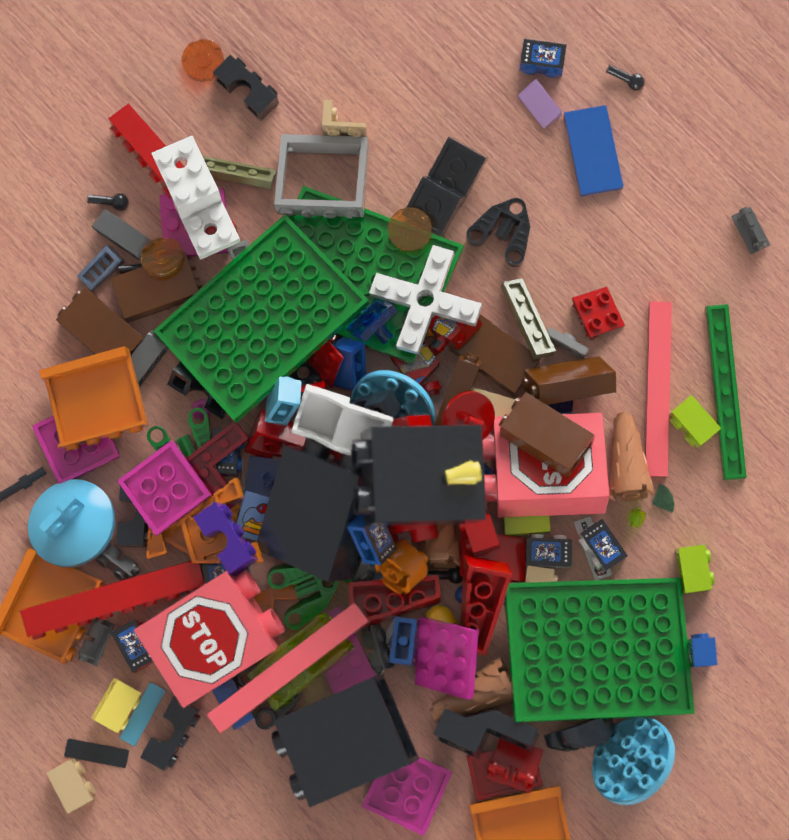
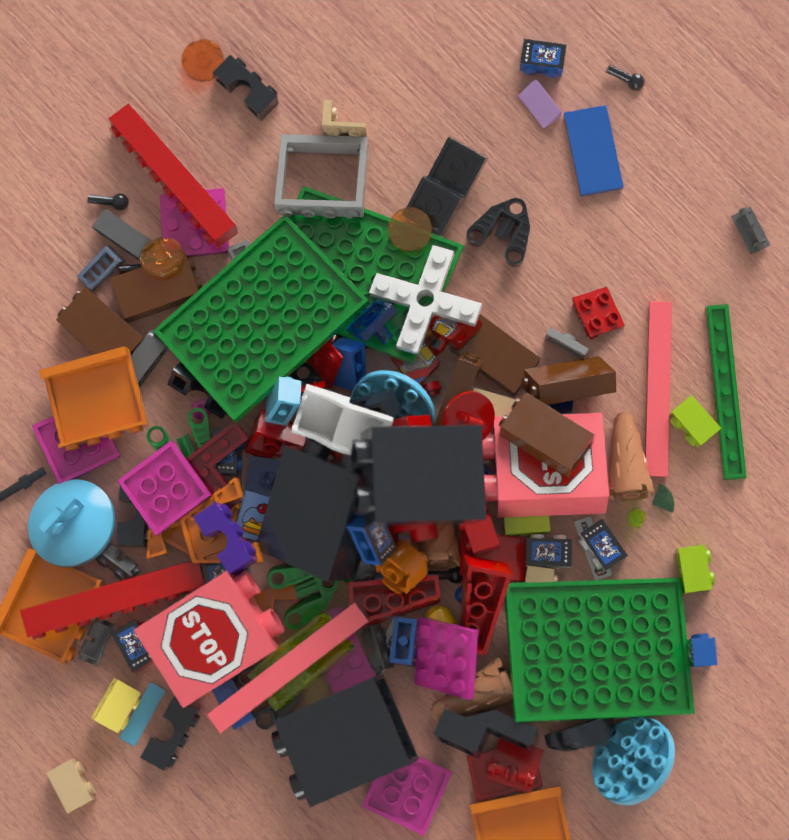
(96, 753): black sticker -> none
(196, 197): white bracket -> none
(240, 172): olive plate -> none
(464, 474): light yellow cone -> none
(528, 319): plate -> none

